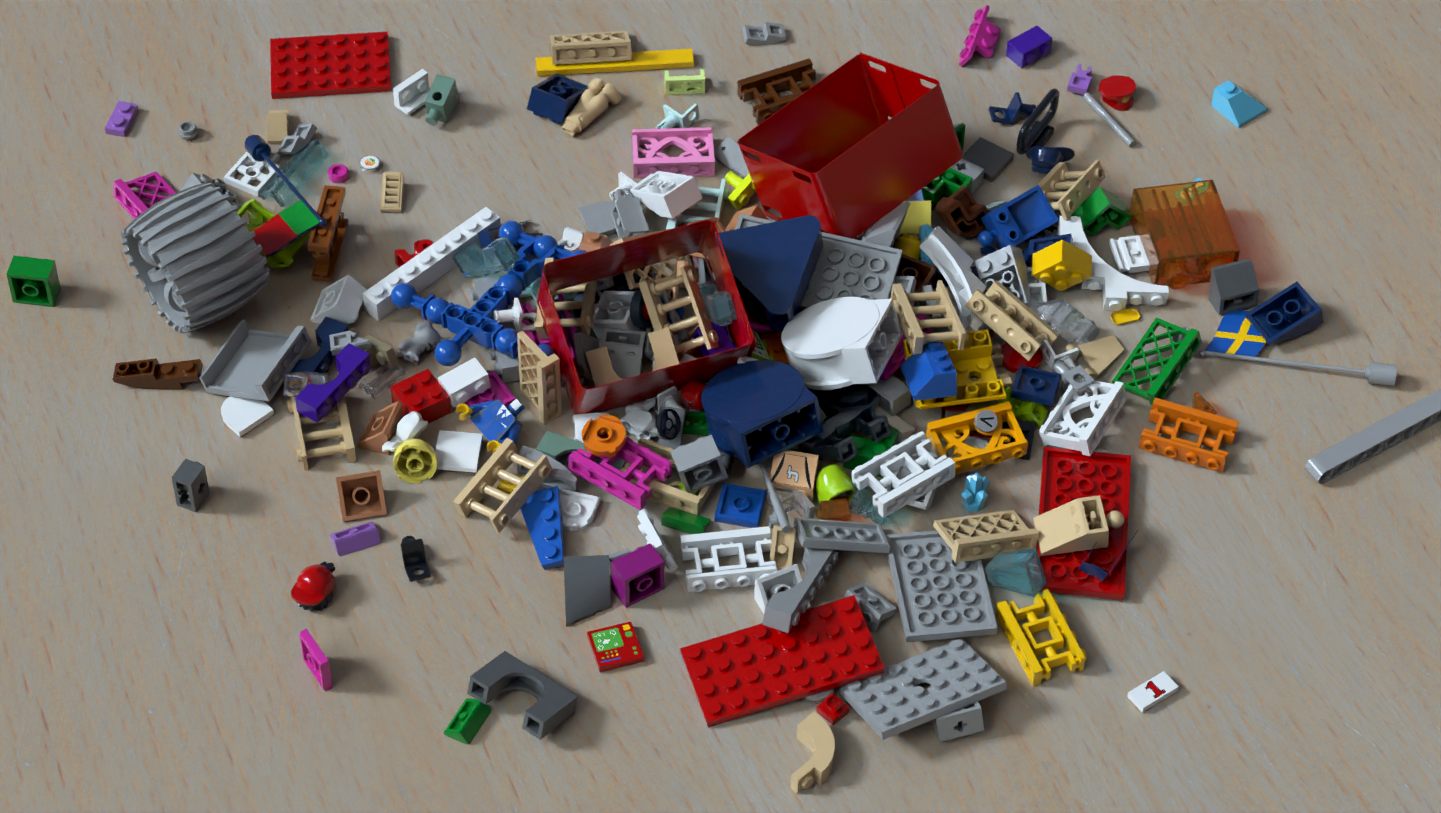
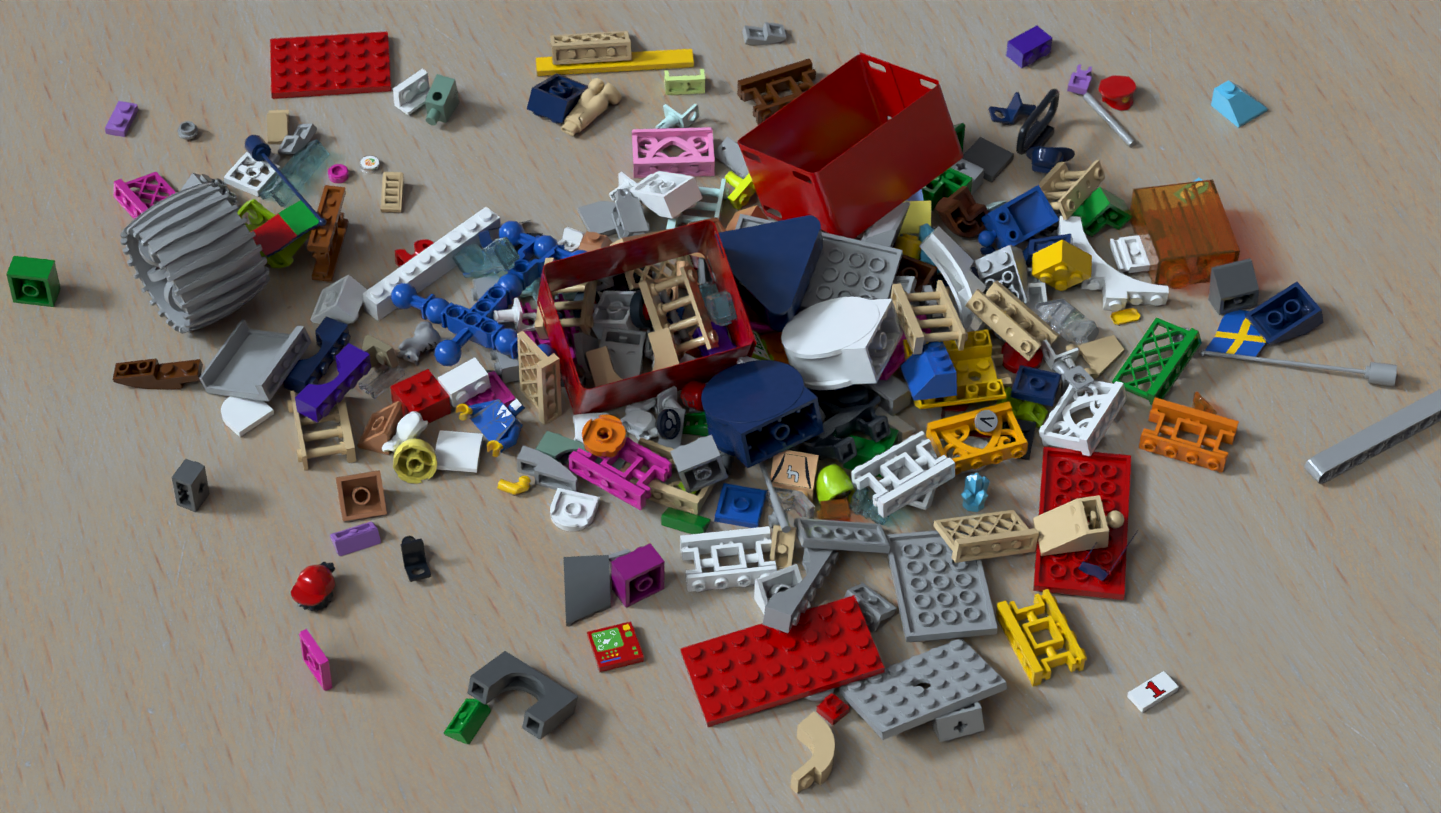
(297, 381): clear slope -> none
(340, 340): light grey tile -> none
(489, 474): tan fence -> none
(545, 524): blue wing -> none
(653, 536): white plate -> none
(981, 38): dark pink bracket -> none
(1017, 572): clear light blue slope -> none

